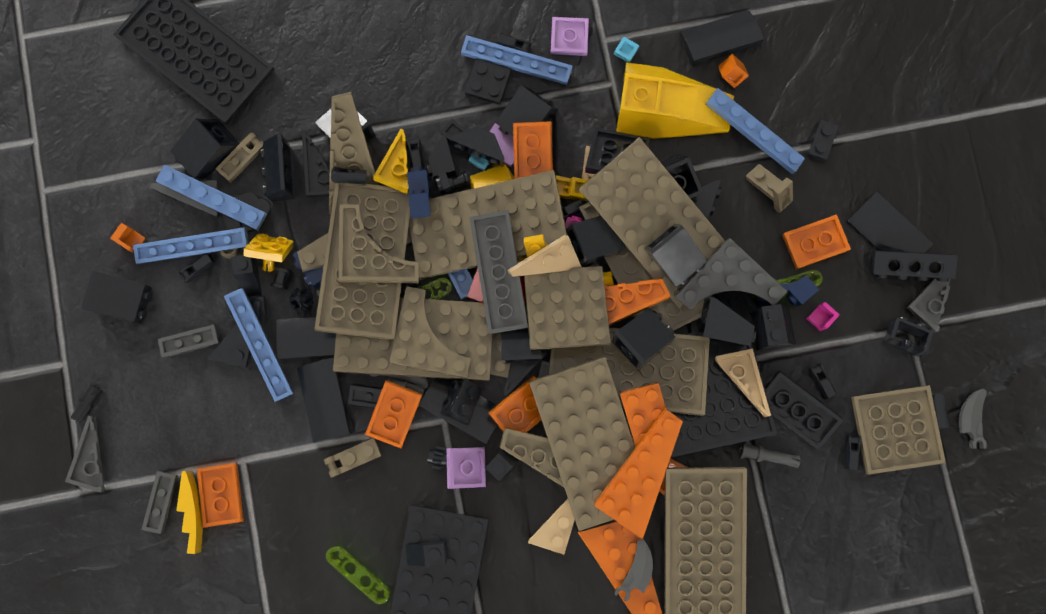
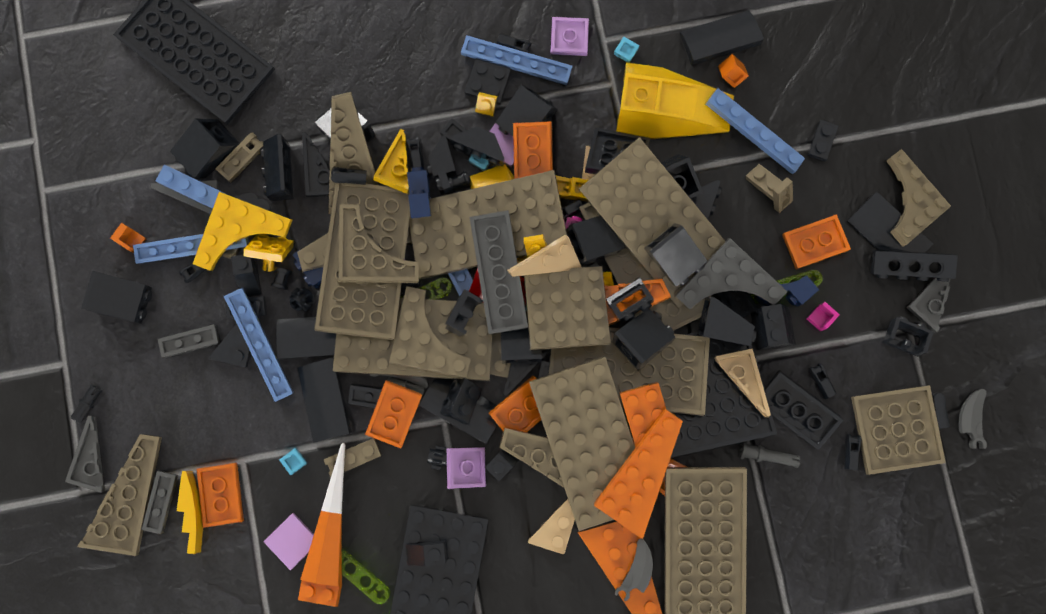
(124, 507): none -> dark tan wing
(233, 221): none -> yellow plate
(290, 541): none -> lavender tile
(293, 461): none -> medium azure tile
(323, 566): none -> orange plate
(462, 312): none -> black window
(486, 104): none -> yellow plate
(629, 313): none -> black window
(920, 198): none -> dark tan plate

